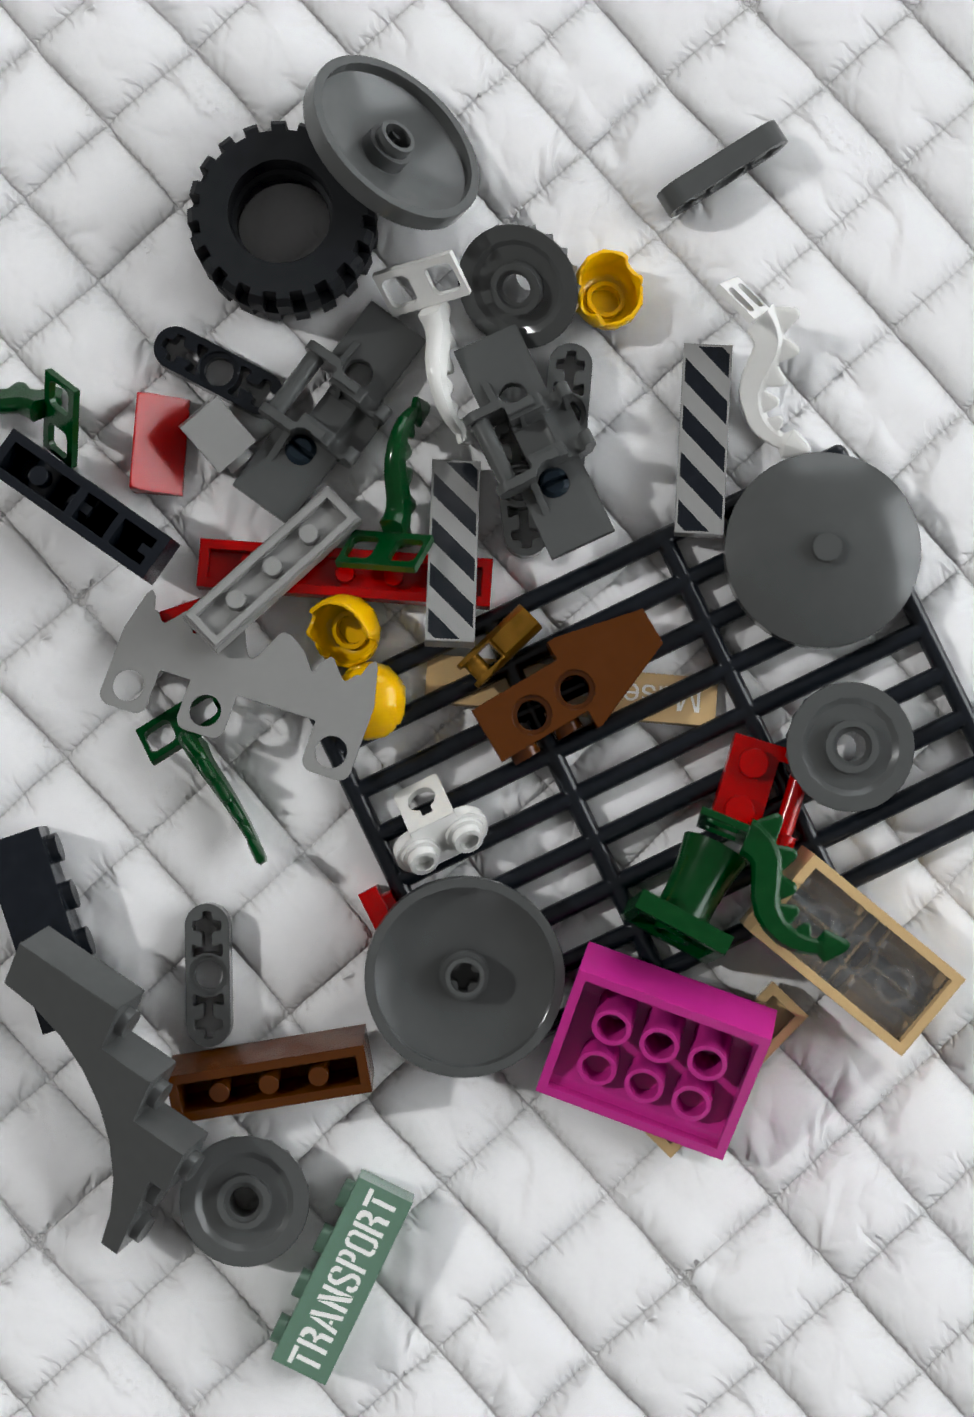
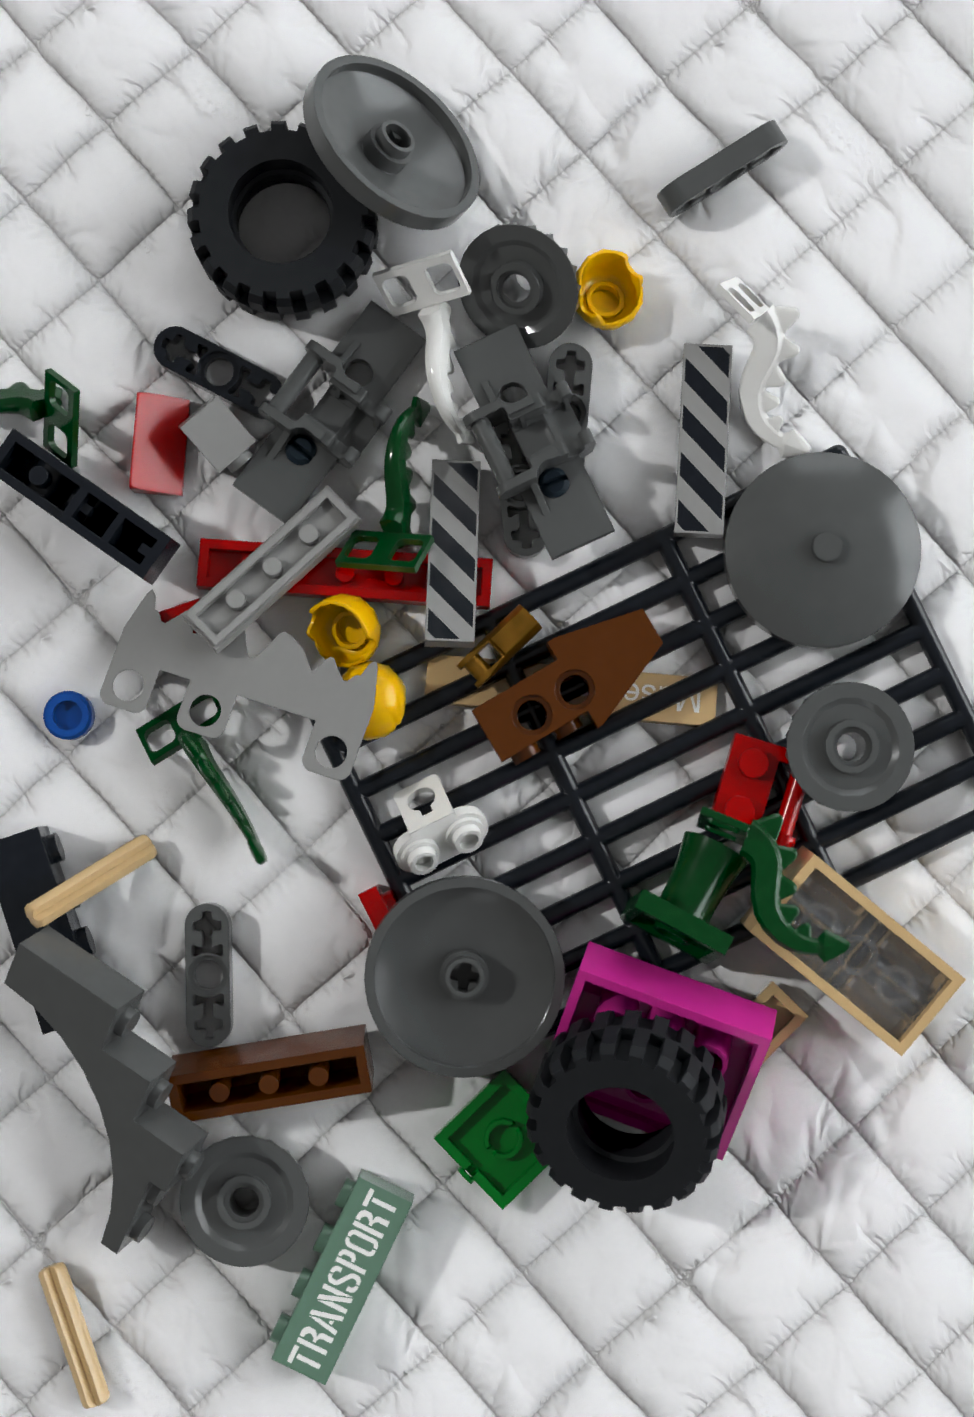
(69, 715): none -> blue tile
(74, 1335): none -> tan axle
(90, 881): none -> tan axle
(492, 1139): none -> green plate
(615, 1164): none -> black tyre

